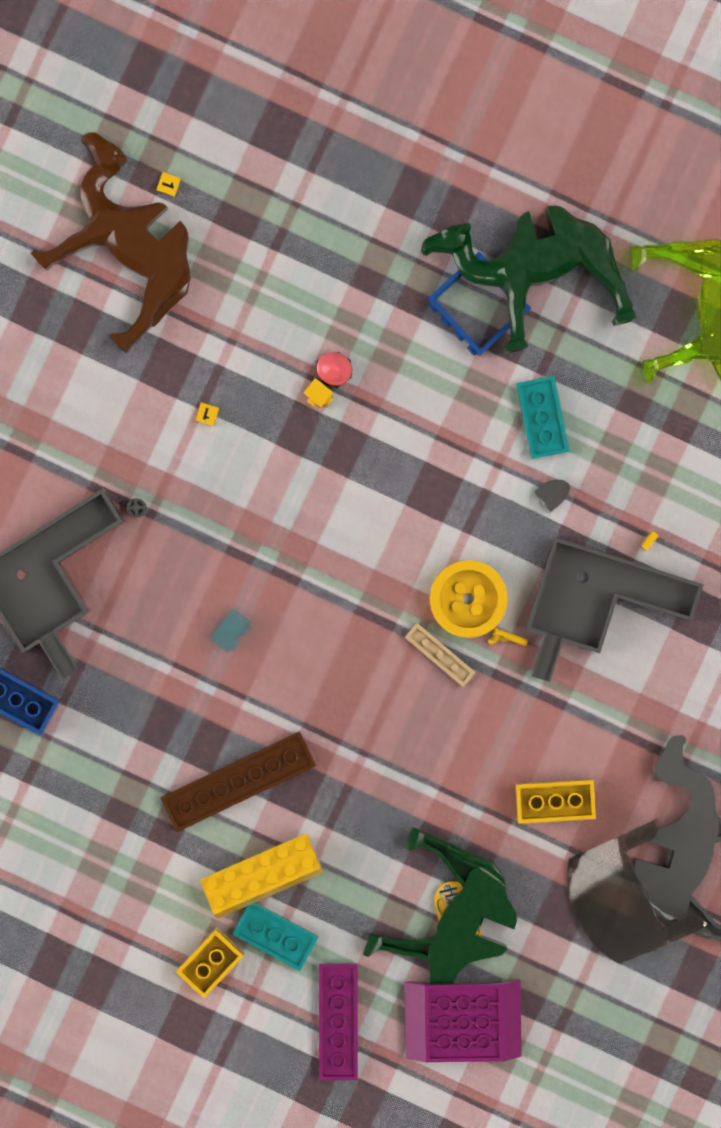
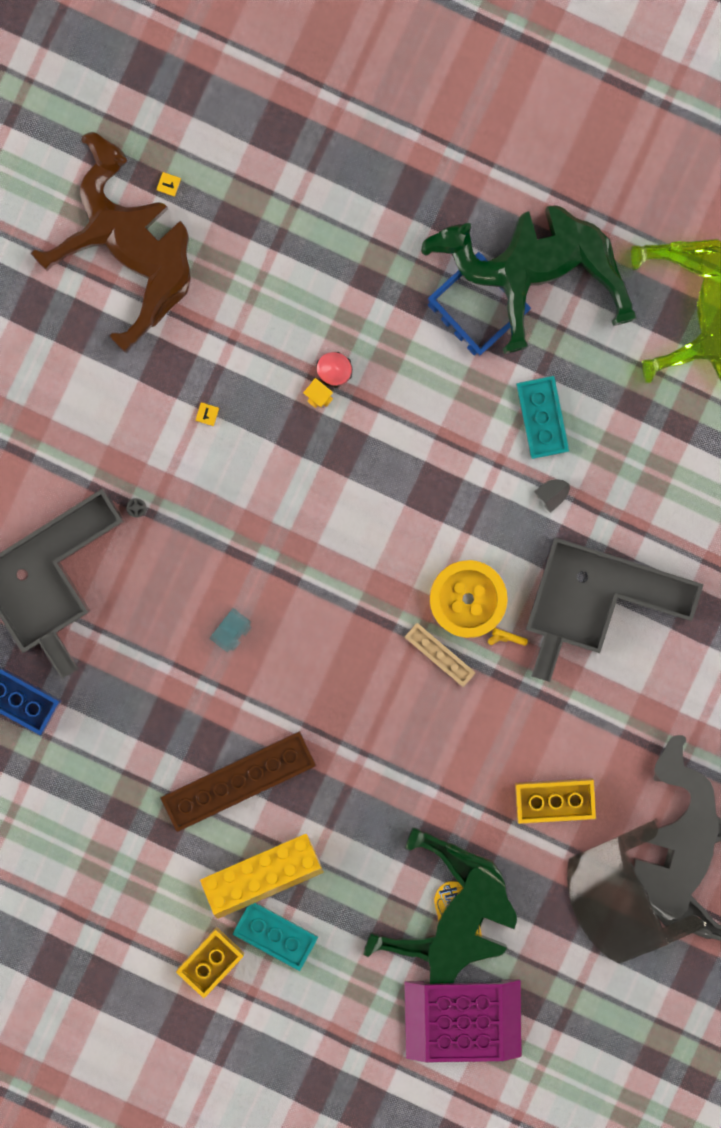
(338, 1021): magenta plate -> none
(649, 540): yellow tile -> none

